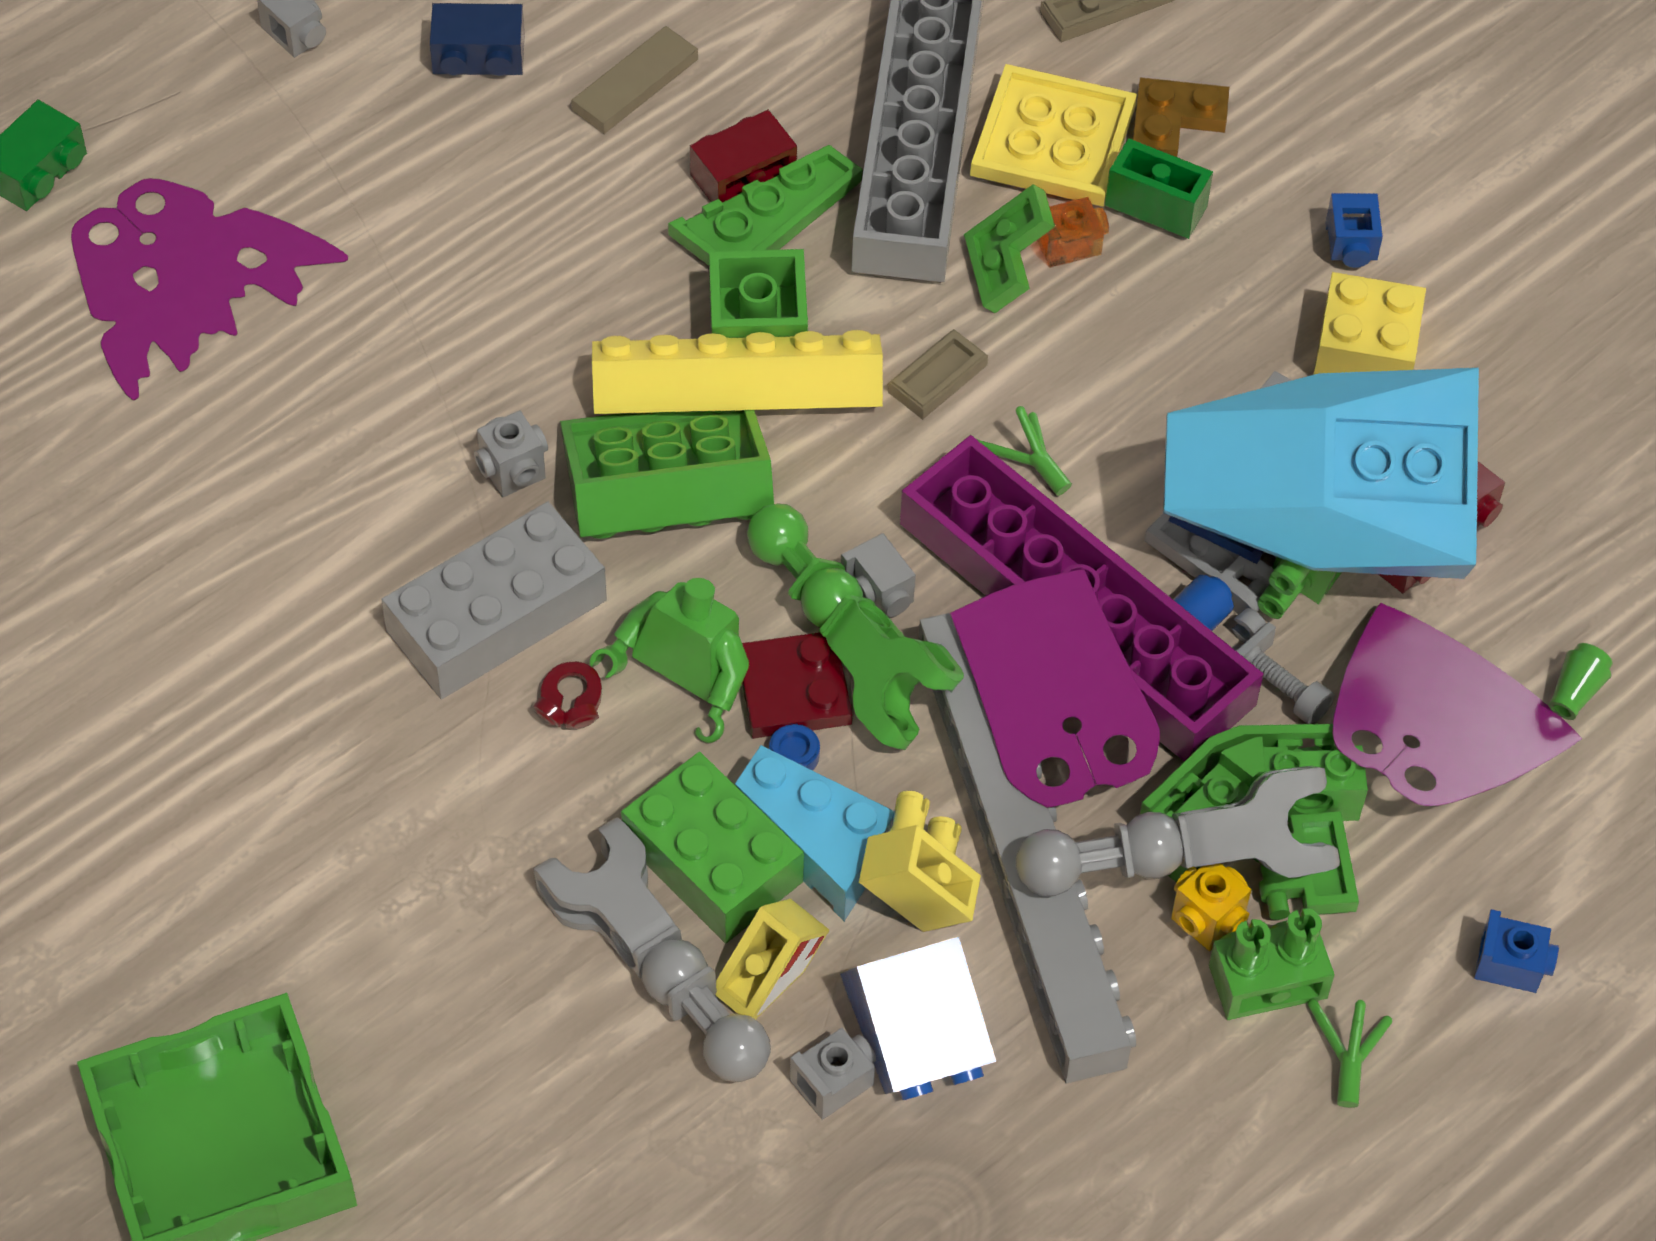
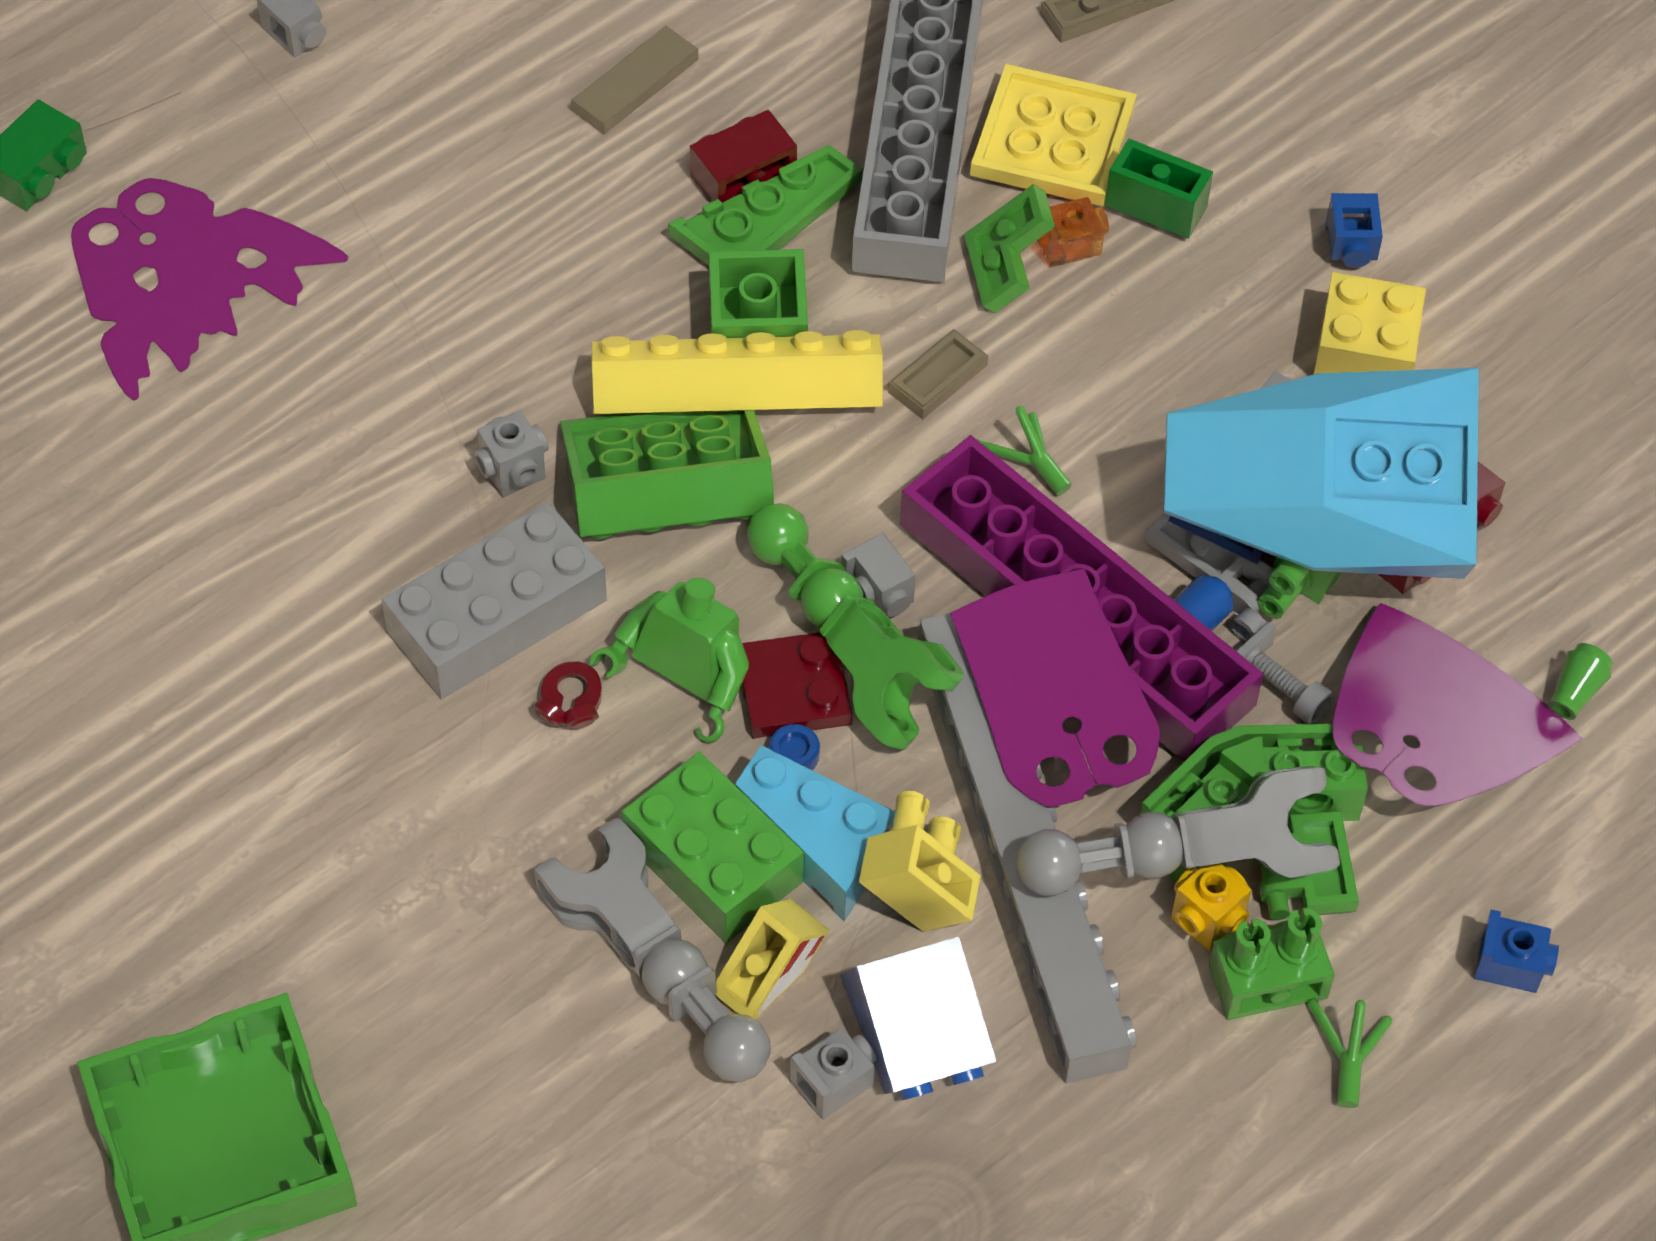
(477, 39): dark blue brick -> none
(1173, 105): pearl gold plate -> none

